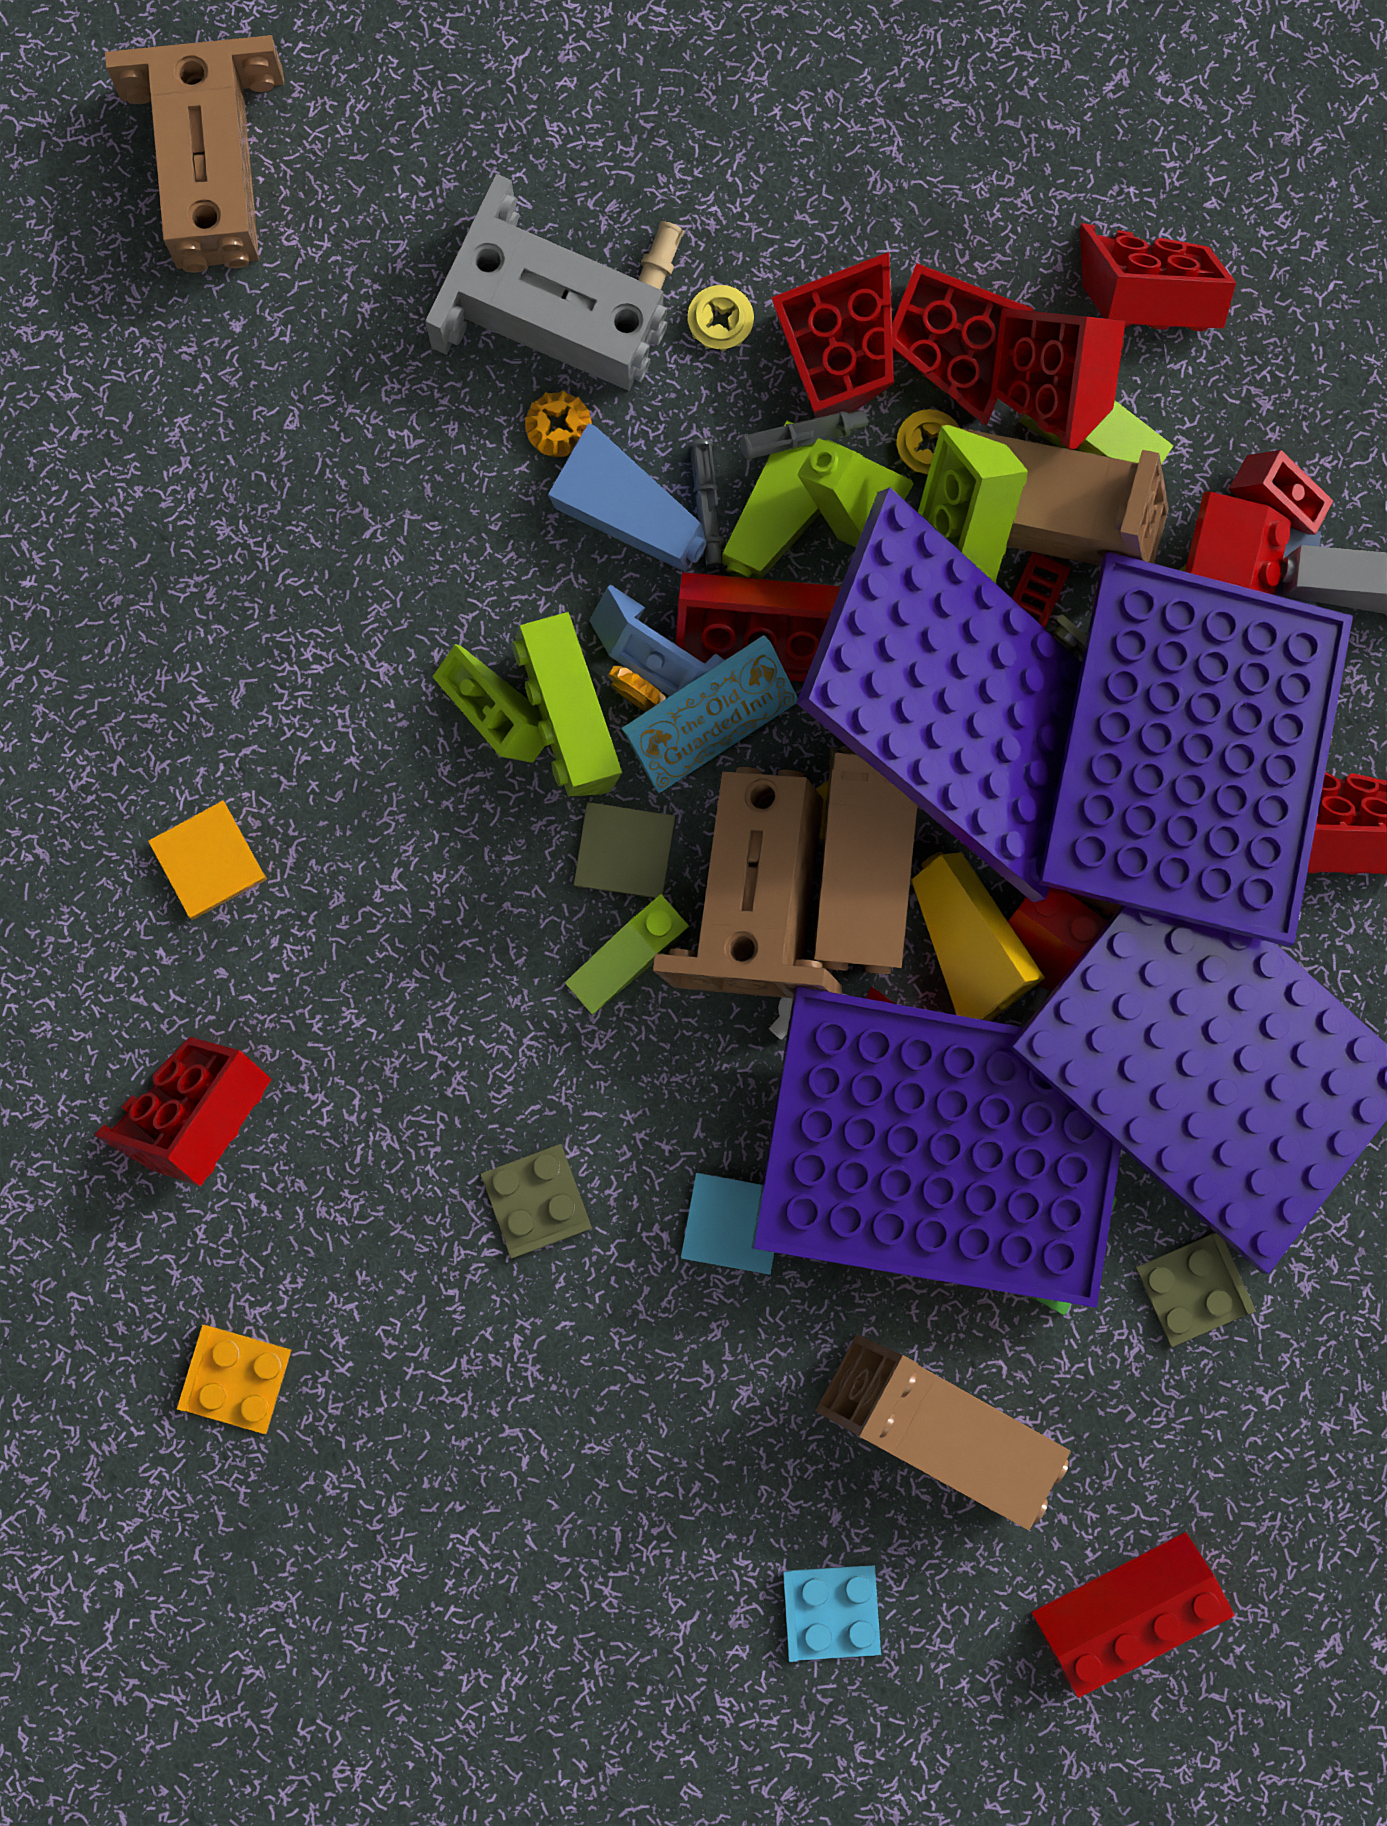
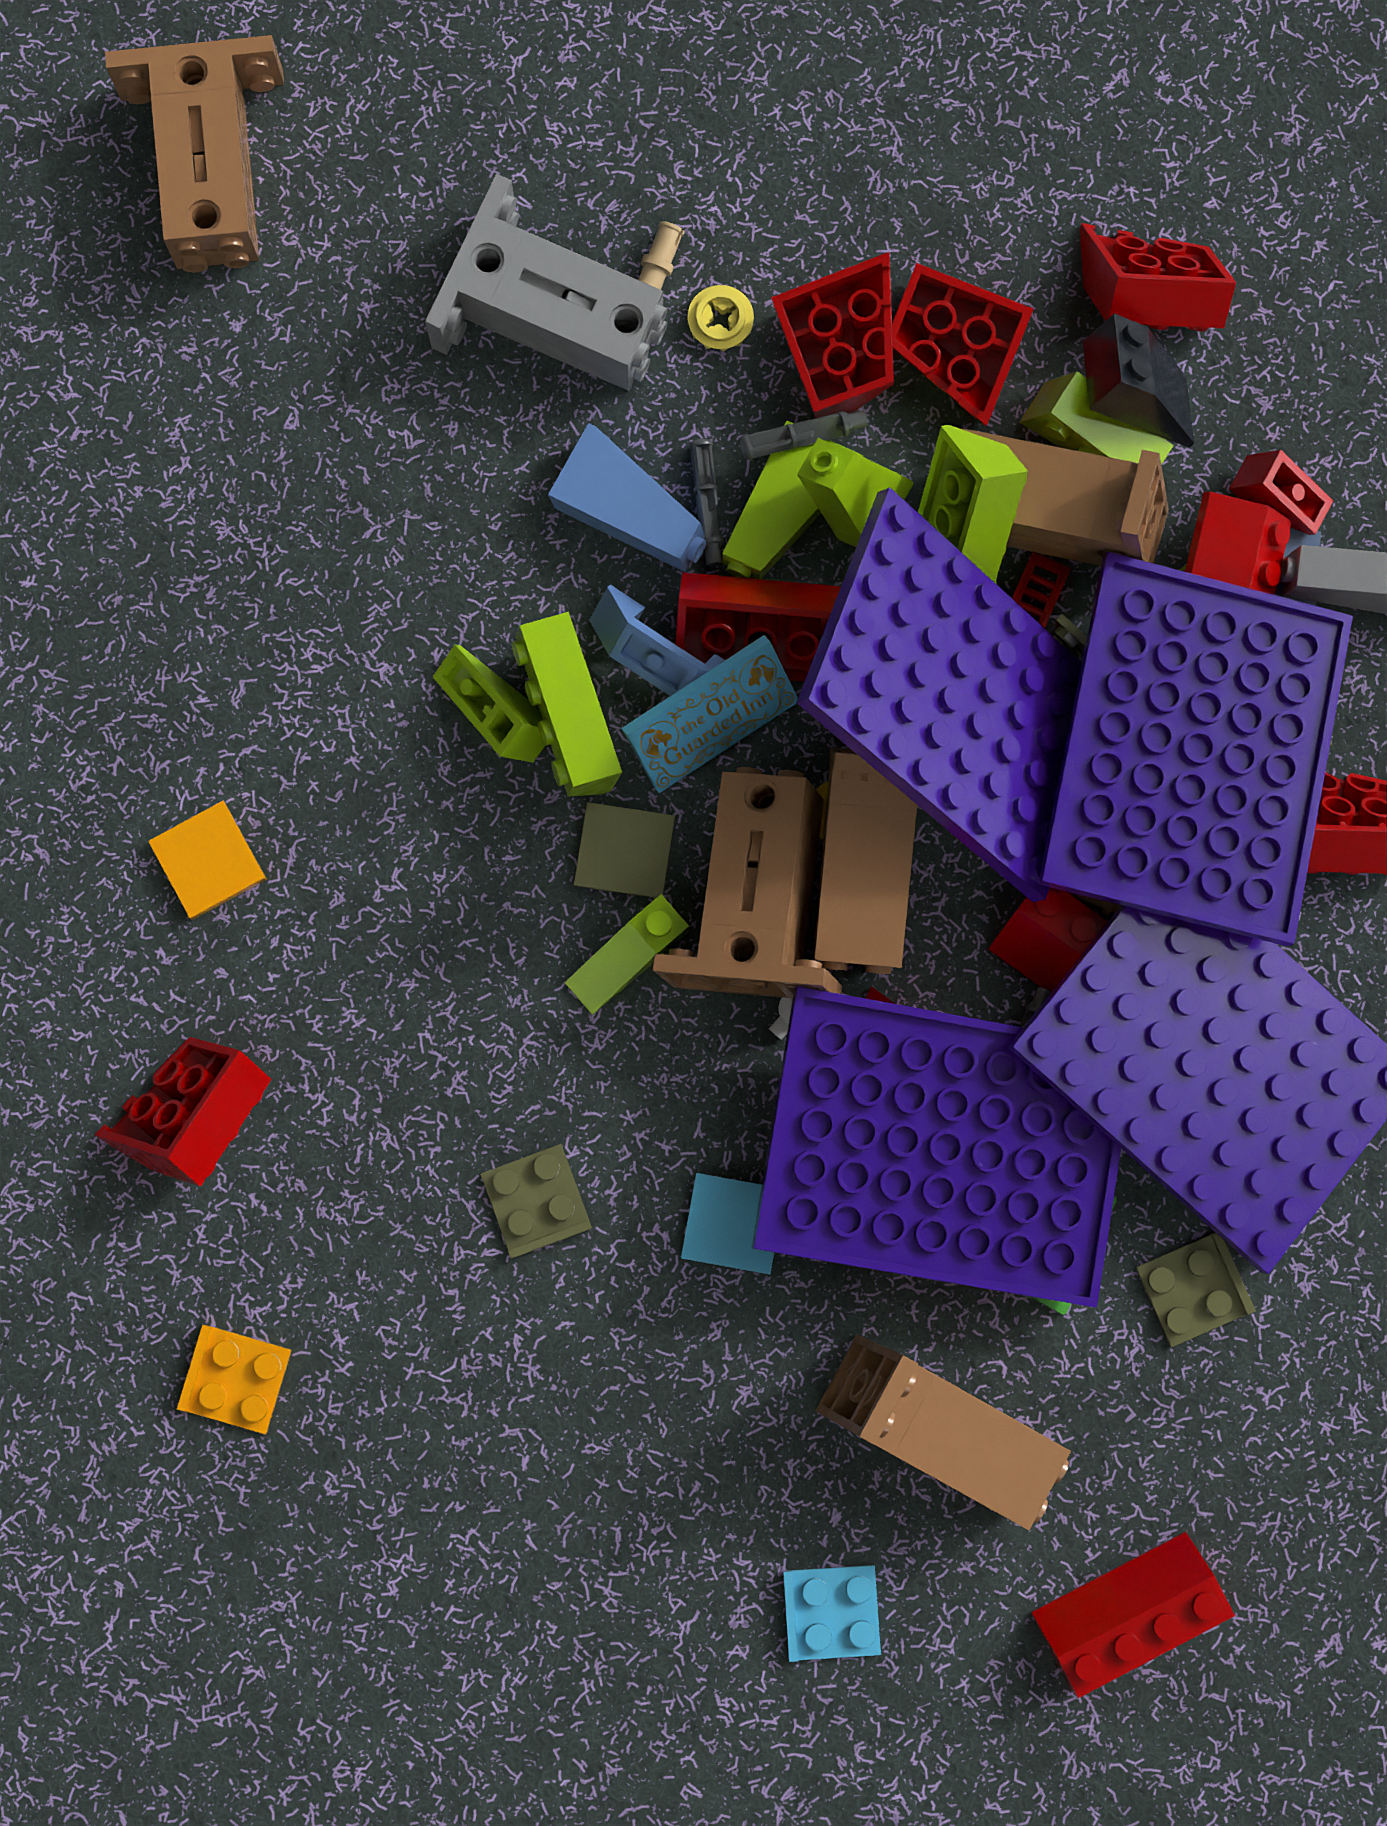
(537, 425): light orange gear -> none
(635, 688): light orange gear -> none
(910, 437): yellow gear -> none
(972, 939): yellow slope -> none
(1058, 370): red wedge -> none
(1137, 380): none -> black slope

